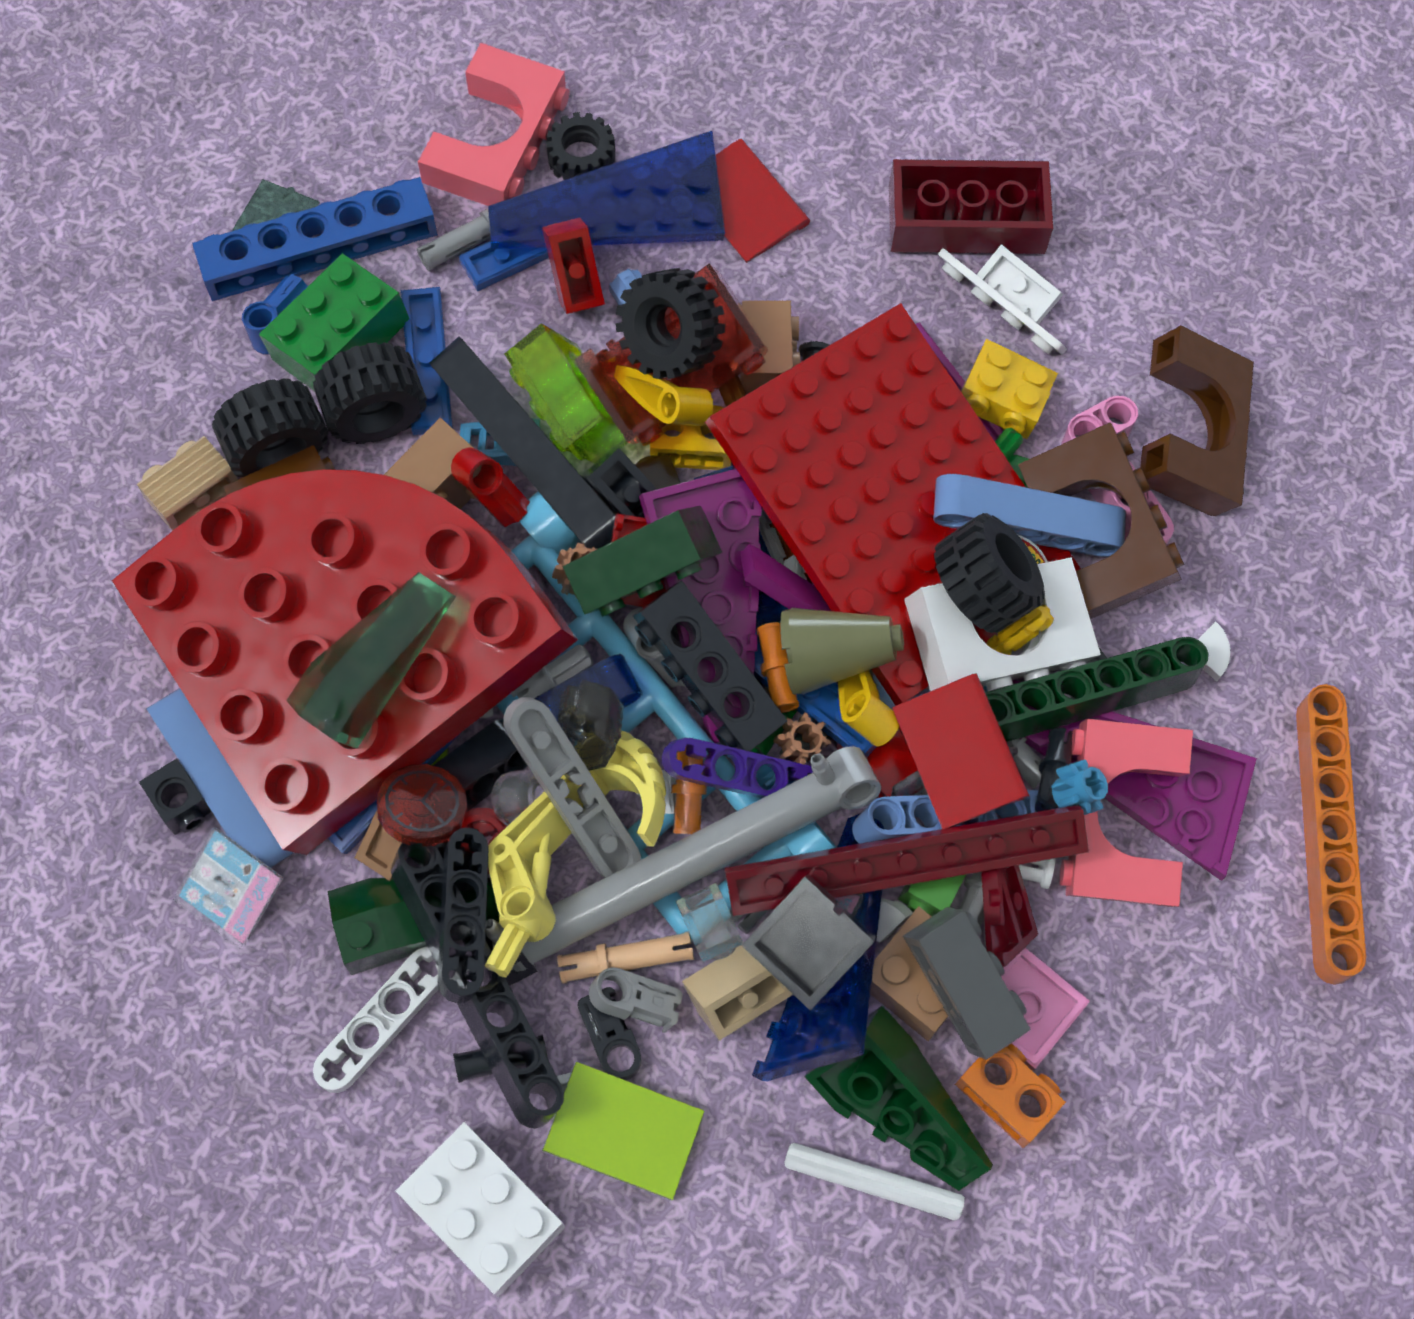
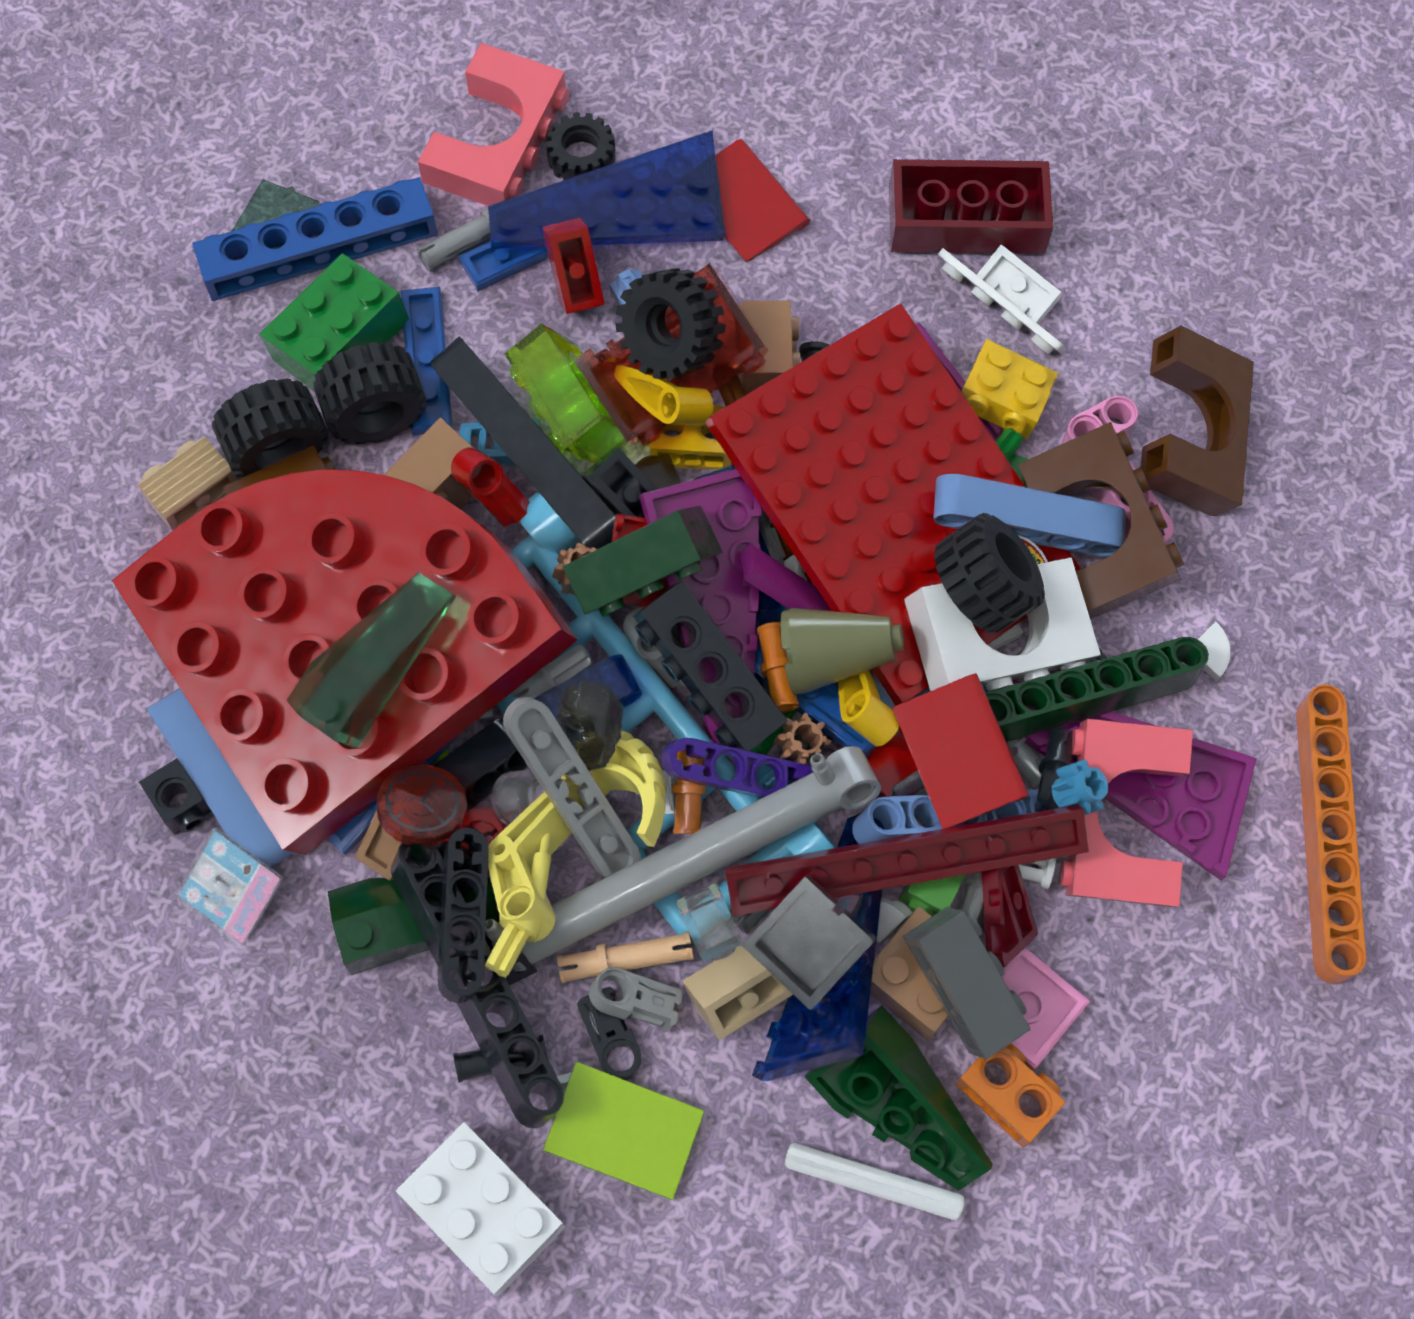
(262, 313): blue piece -> none
(375, 1014): white beam -> none
(1021, 631): yellow axle -> none

